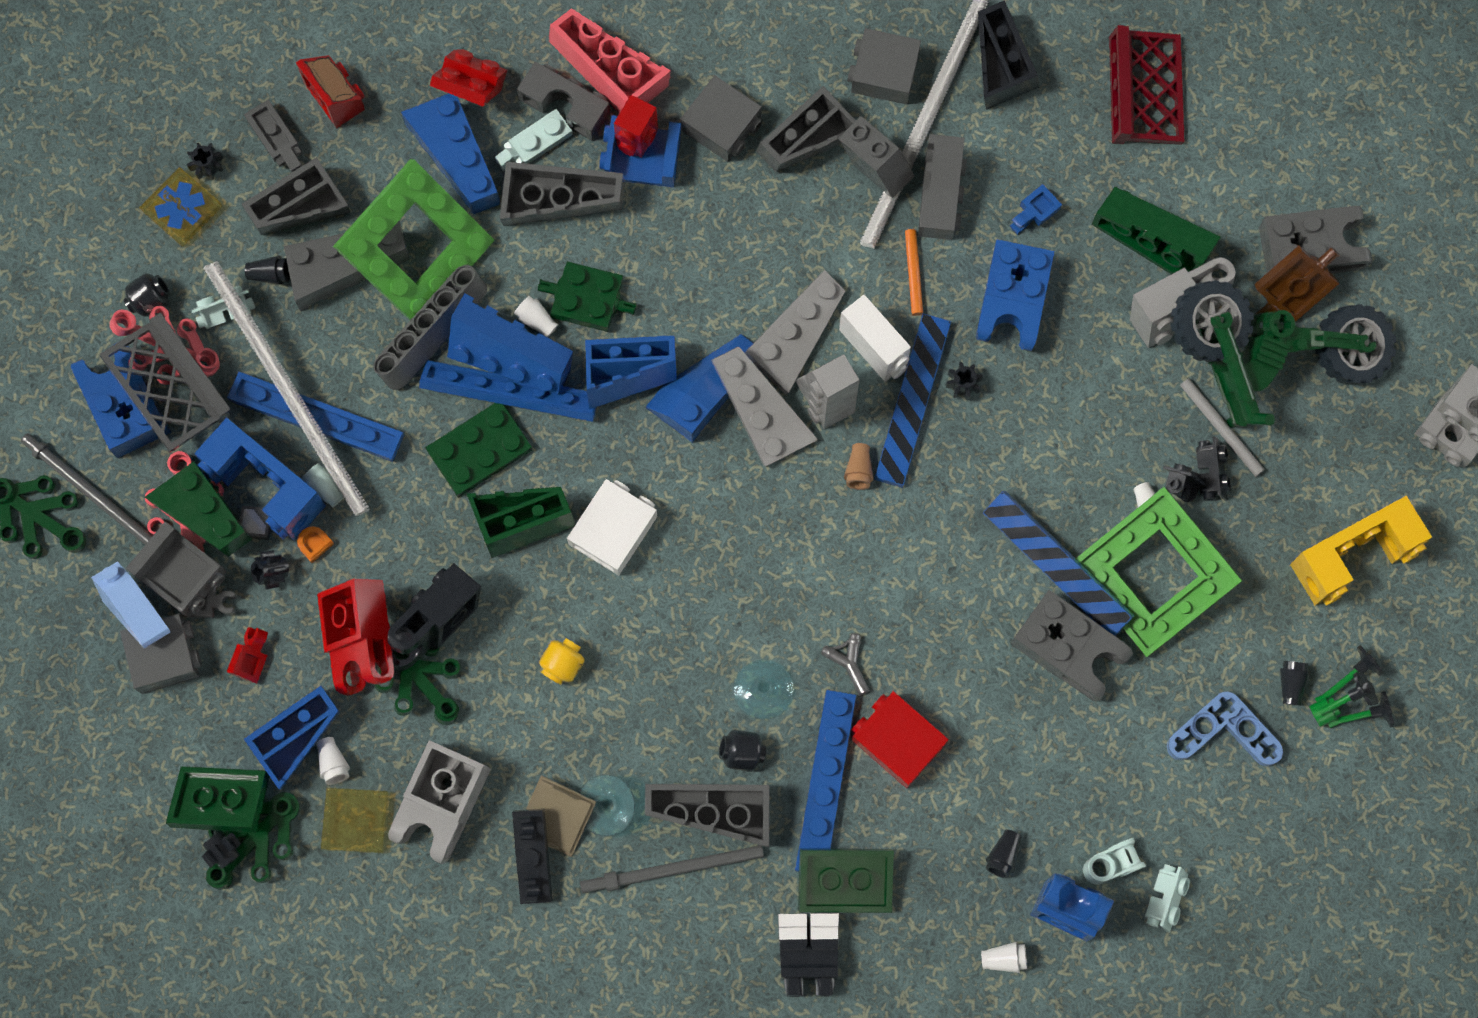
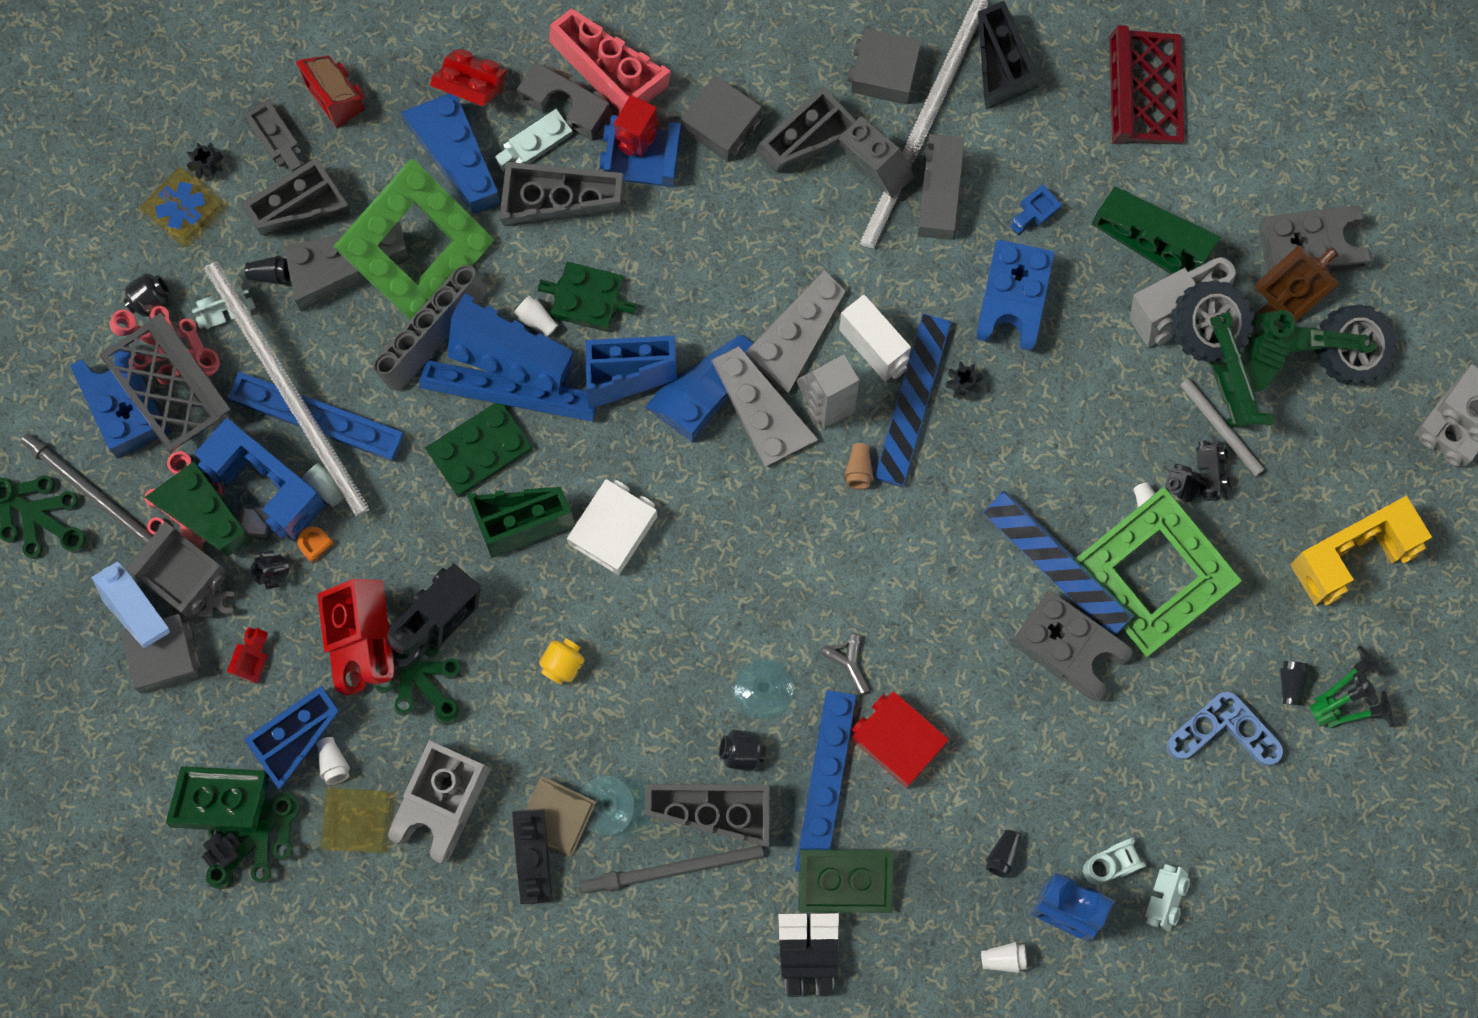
(914, 272): orange bar -> none

